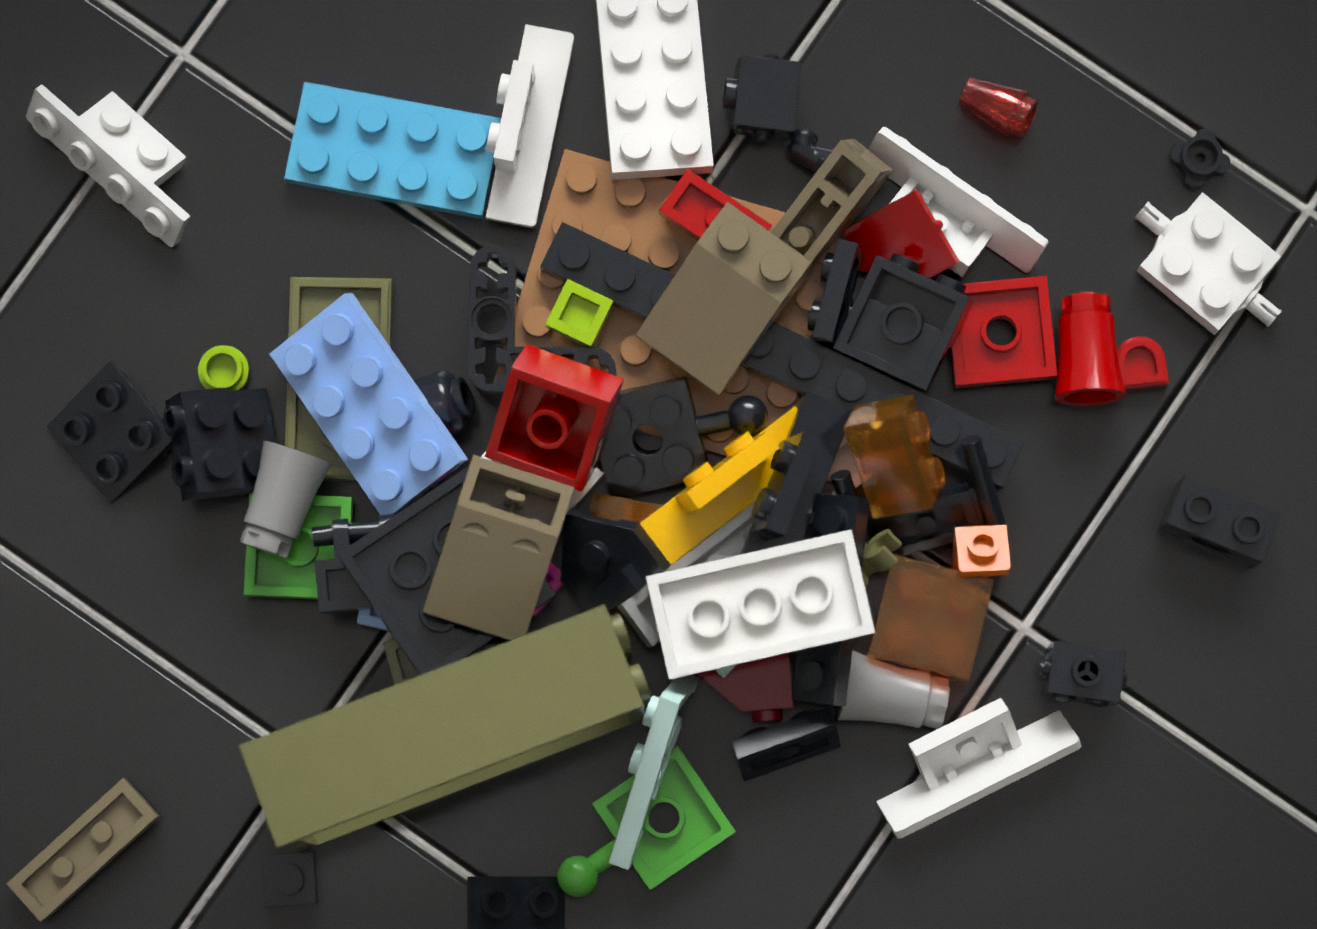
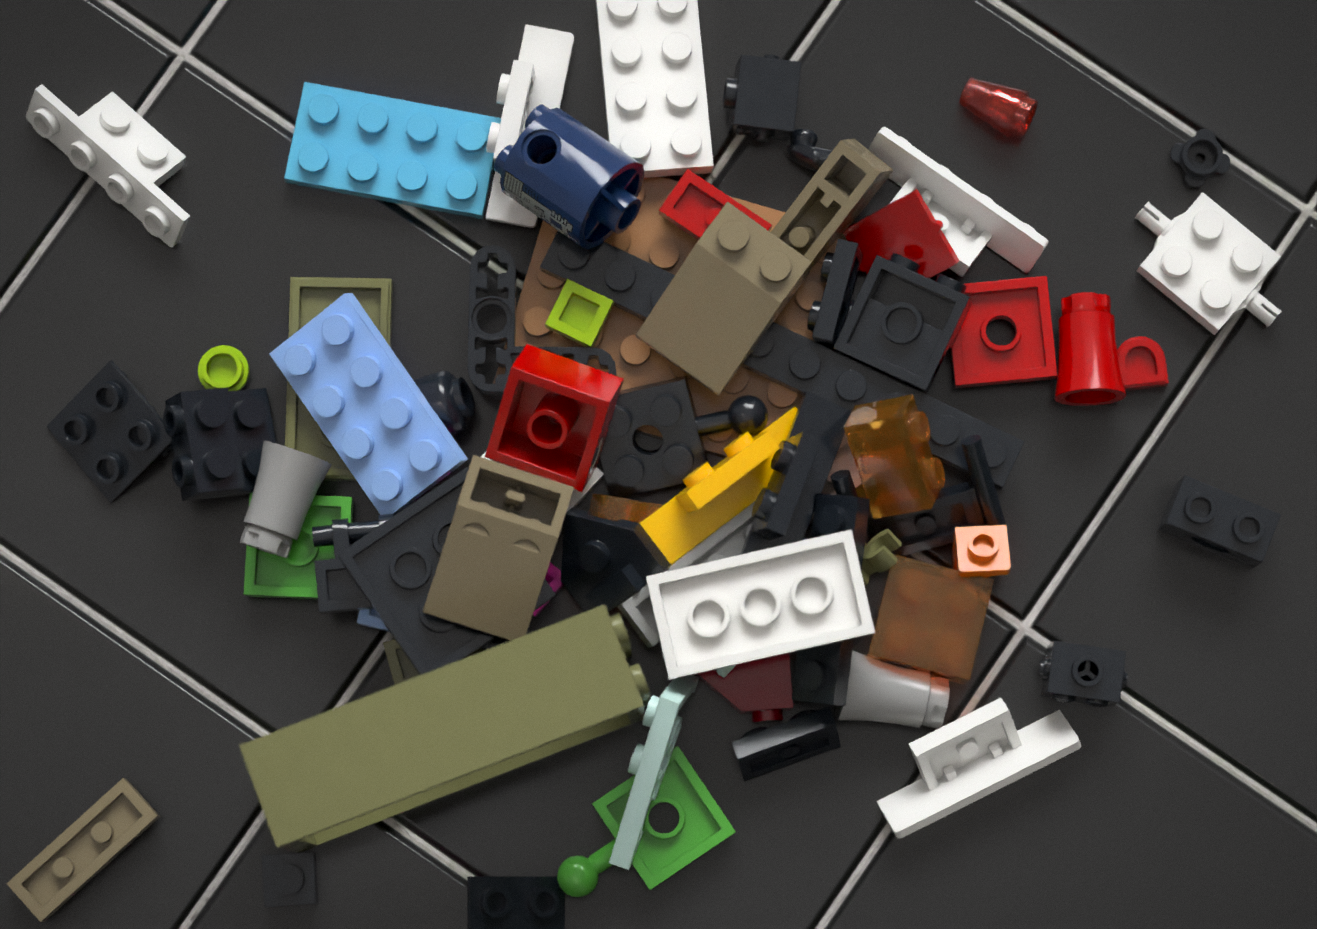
(571, 177): none -> dark blue cylinder

